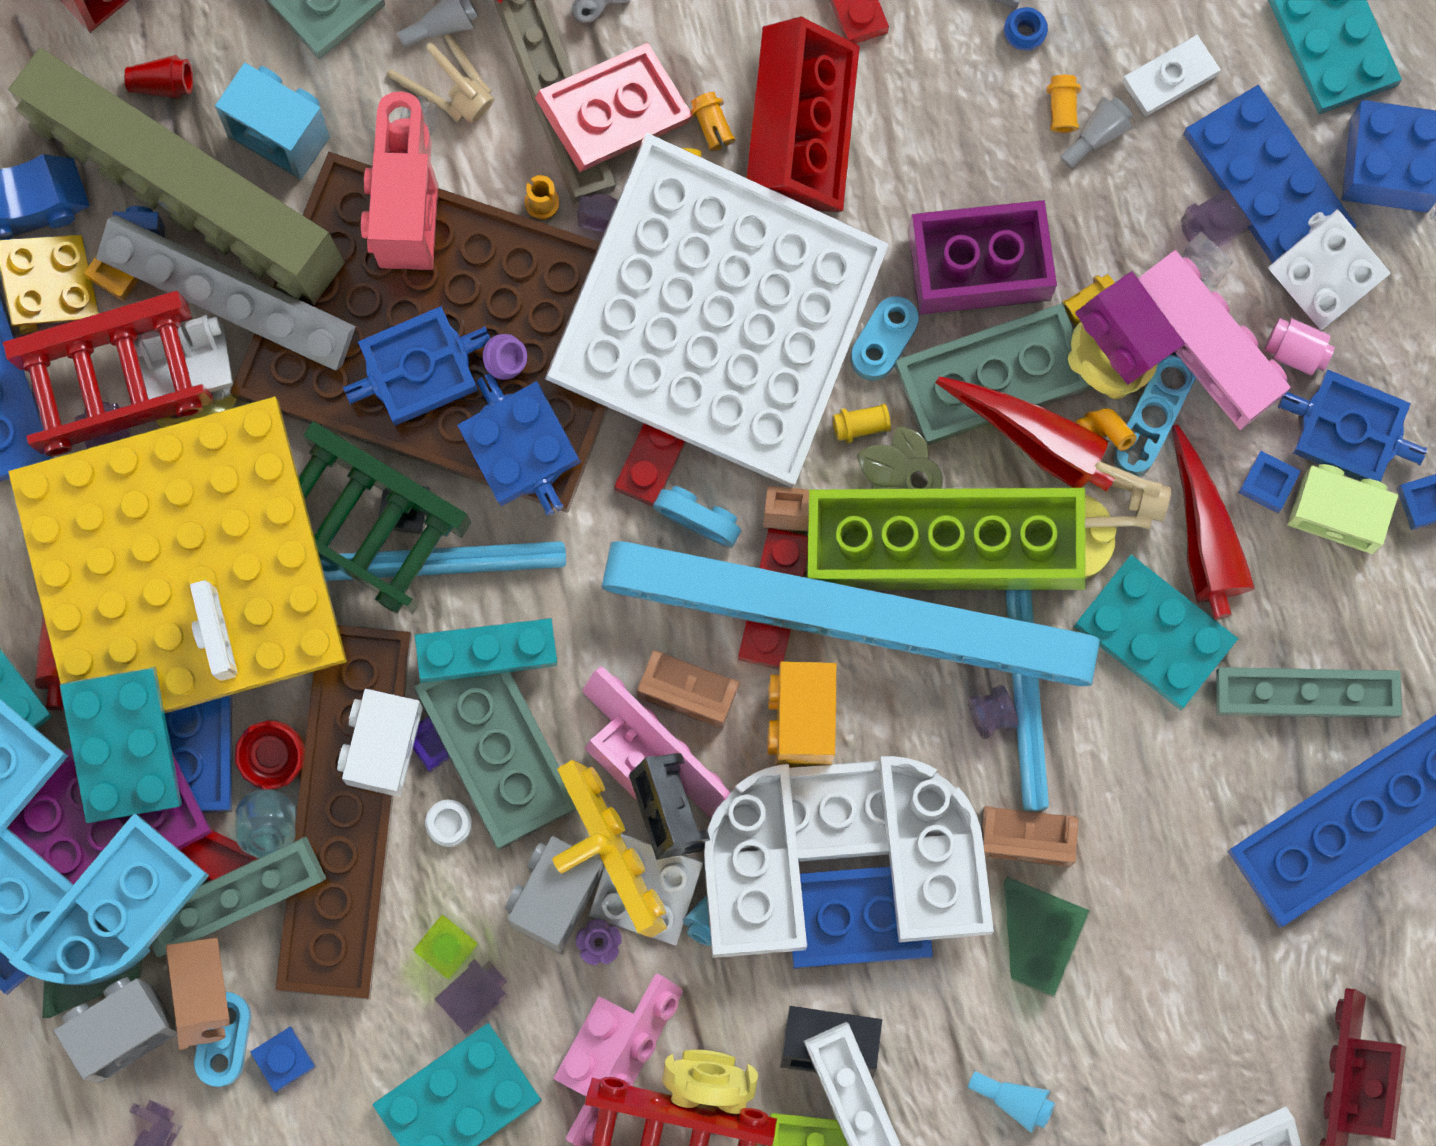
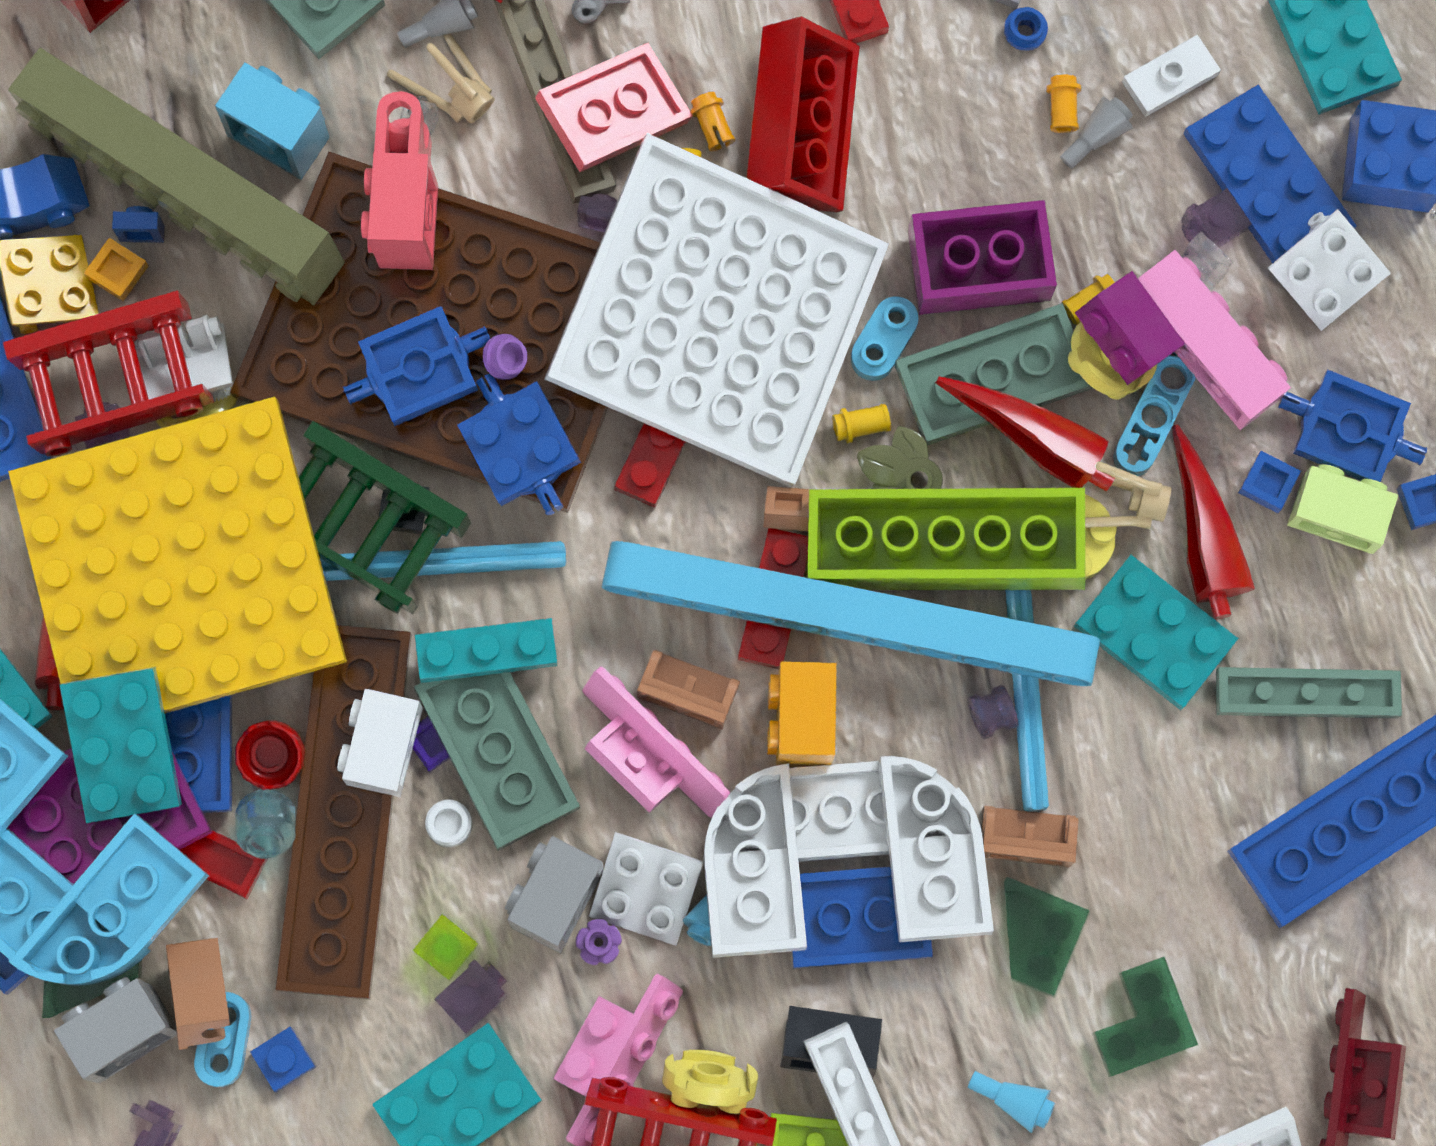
(161, 77): red cone -> none
(211, 630): white plate -> none
(225, 292): light grey plate -> none
(243, 893): sand green plate -> none
(541, 198): light orange pin -> none
(605, 839): yellow plate -> none
(666, 807): black hinge -> none
(713, 524): medium azure plate -> none
(1109, 424): light orange arm -> none
(1158, 1024): none -> clear green plate
(1299, 346): bright pink brick -> none

